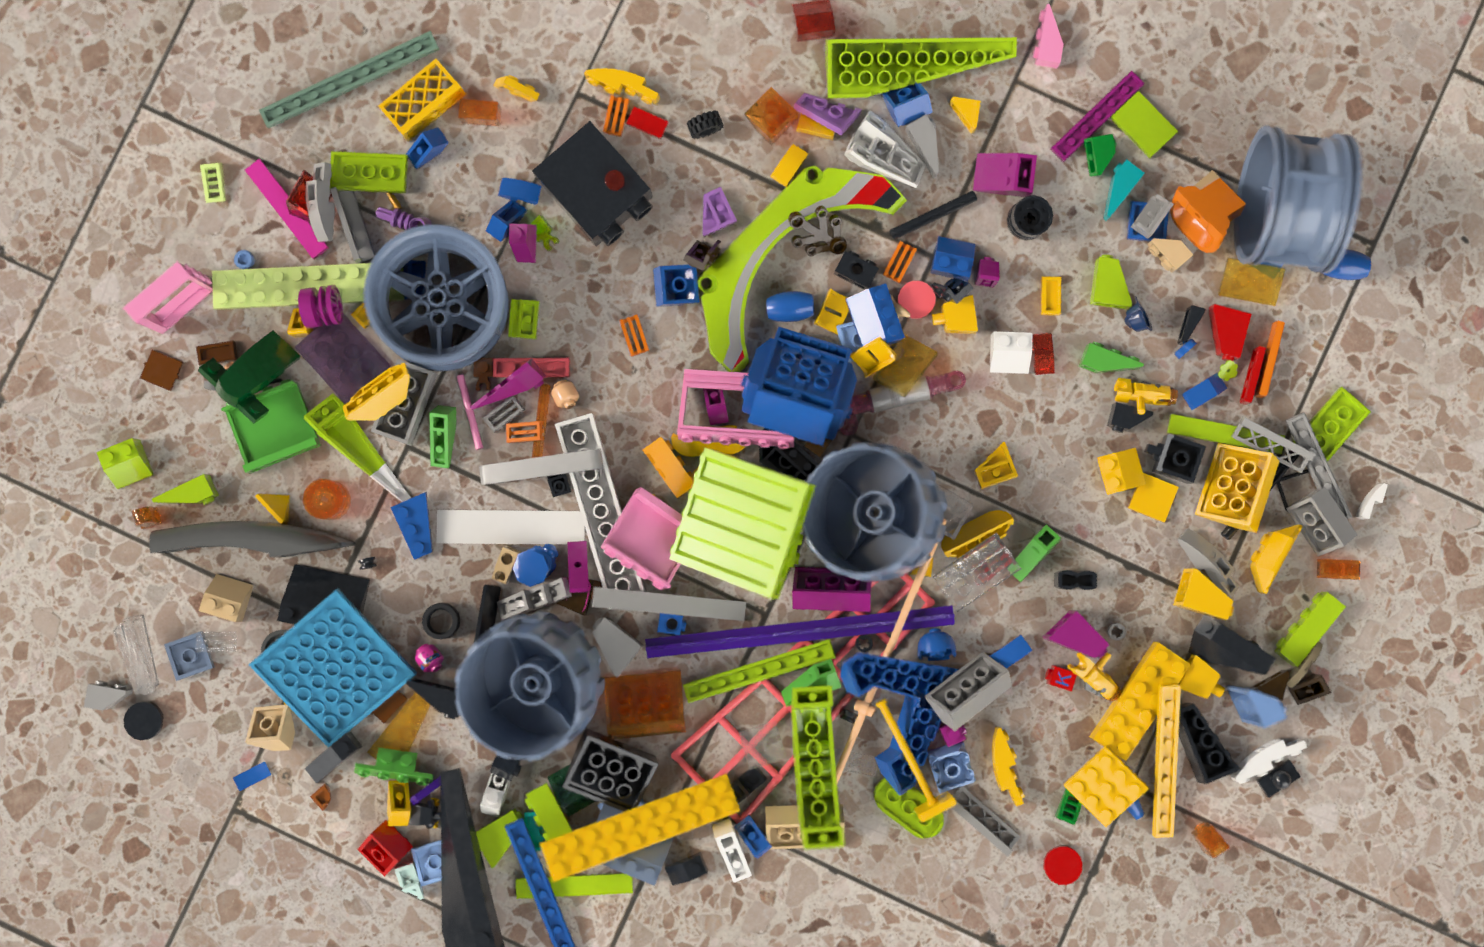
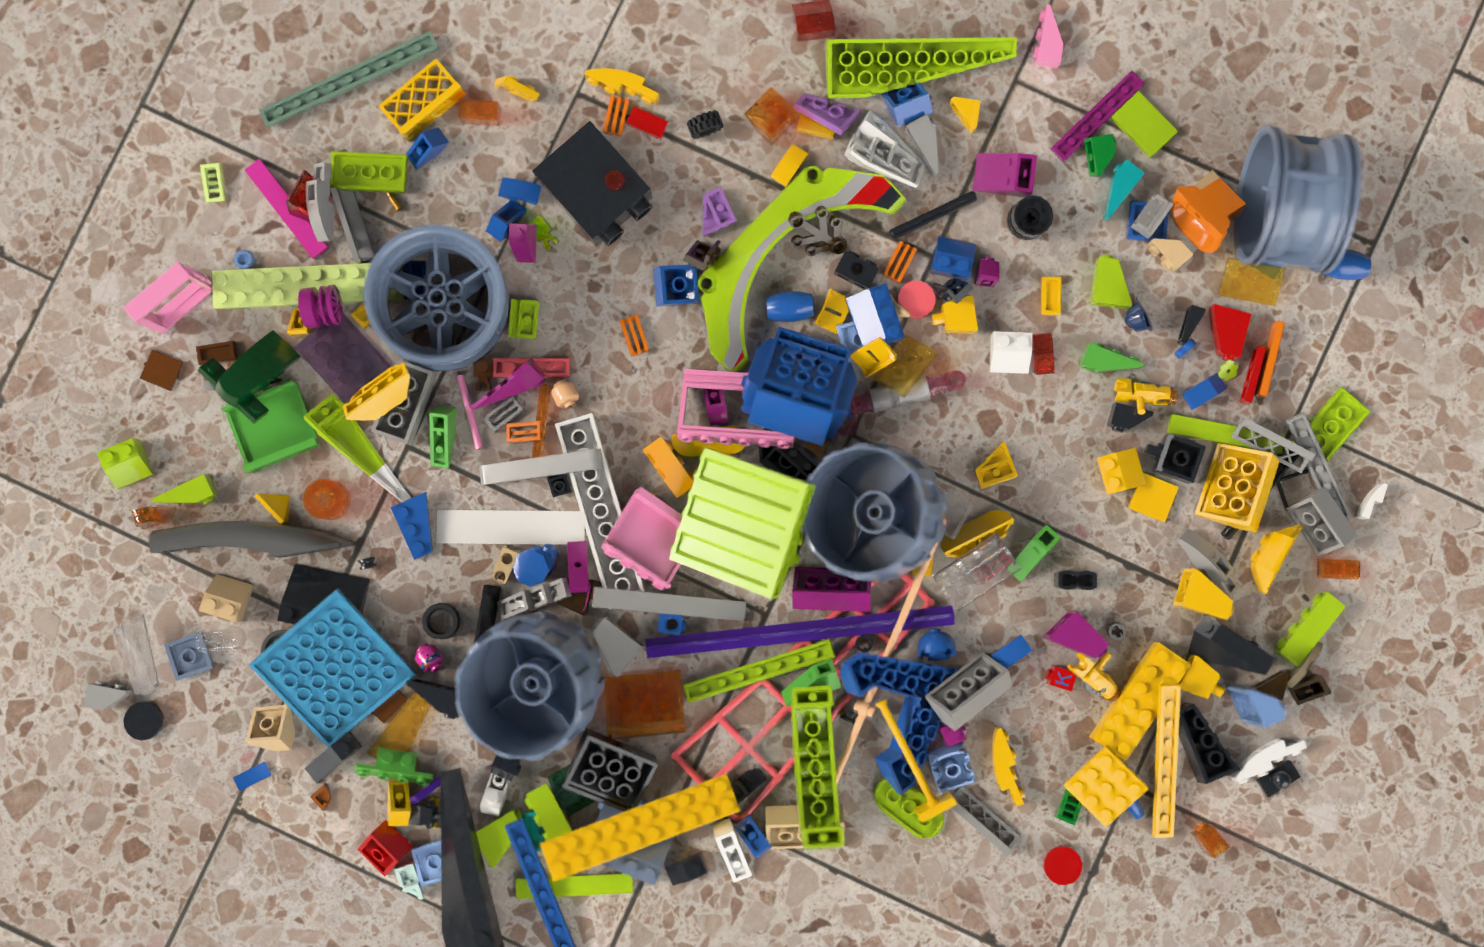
(401, 219): medium lavender piece -> none

